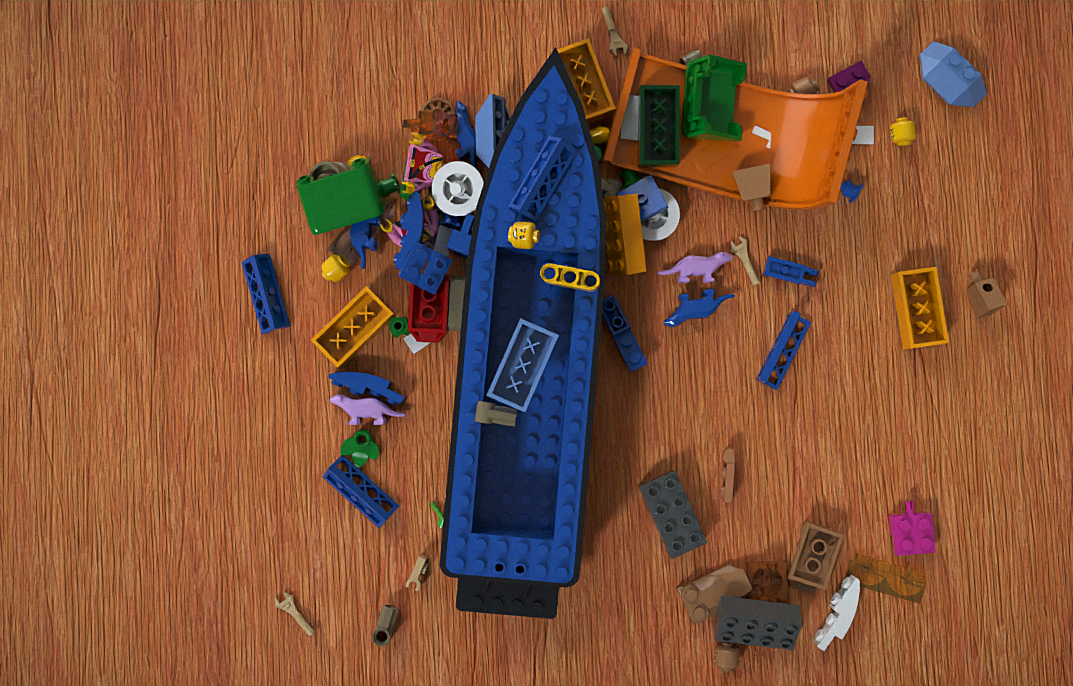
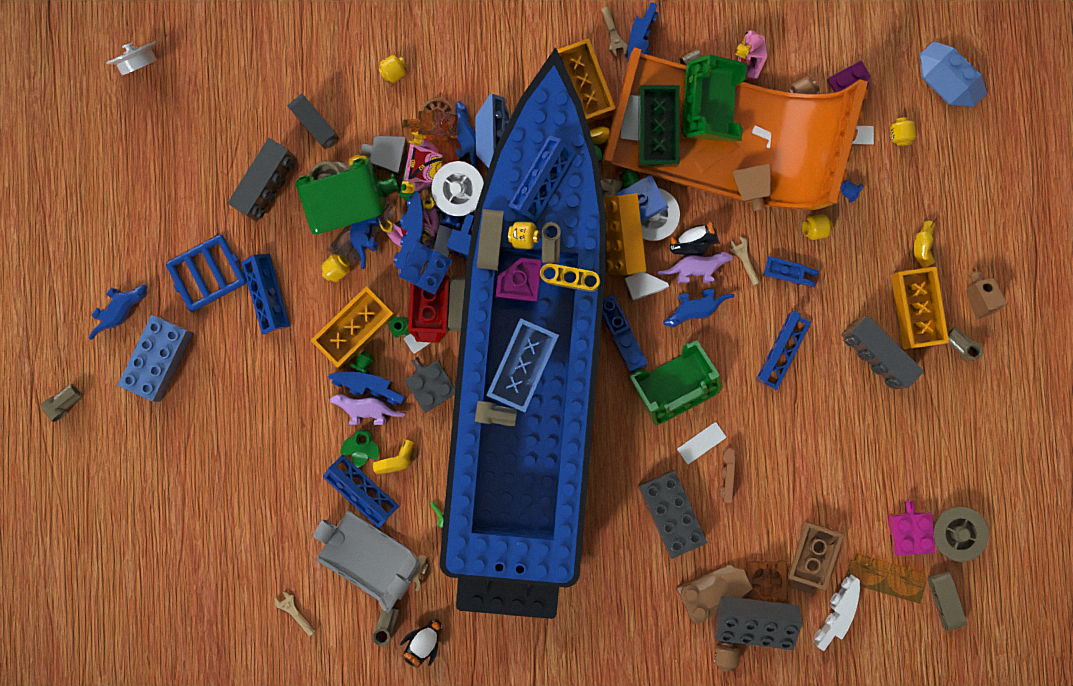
(57, 405): none -> dark tan piece
(117, 309): none -> blue animal
(134, 58): none -> white wheel
(155, 359): none -> medium blue brick
(187, 257): none -> blue bar
(262, 180): none -> dark grey brick
(313, 121): none -> dark grey slope
(363, 362): none -> green brick
(367, 558): none -> light grey panel
(387, 153): none -> light grey torso
(393, 68): none -> yellow head
(396, 463): none -> yellow arm
(422, 644): none -> animal
(430, 385): none -> dark grey plate
(490, 239): none -> dark tan beam
(520, 280): none -> magenta plate
(551, 245): none -> dark tan piece
(641, 31): none -> blue slope
(642, 285): none -> white slope
(677, 384): none -> green windscreen
(695, 240): none -> black animal
(701, 443): none -> white sticker
(752, 52): none -> bright pink torso
(817, 226): none -> yellow head
(881, 353): none -> dark grey brick
(923, 244): none -> yellow arm
(947, 601): none -> dark tan beam
(961, 534): none -> dark tan wheel
(962, 343): none -> dark tan piece

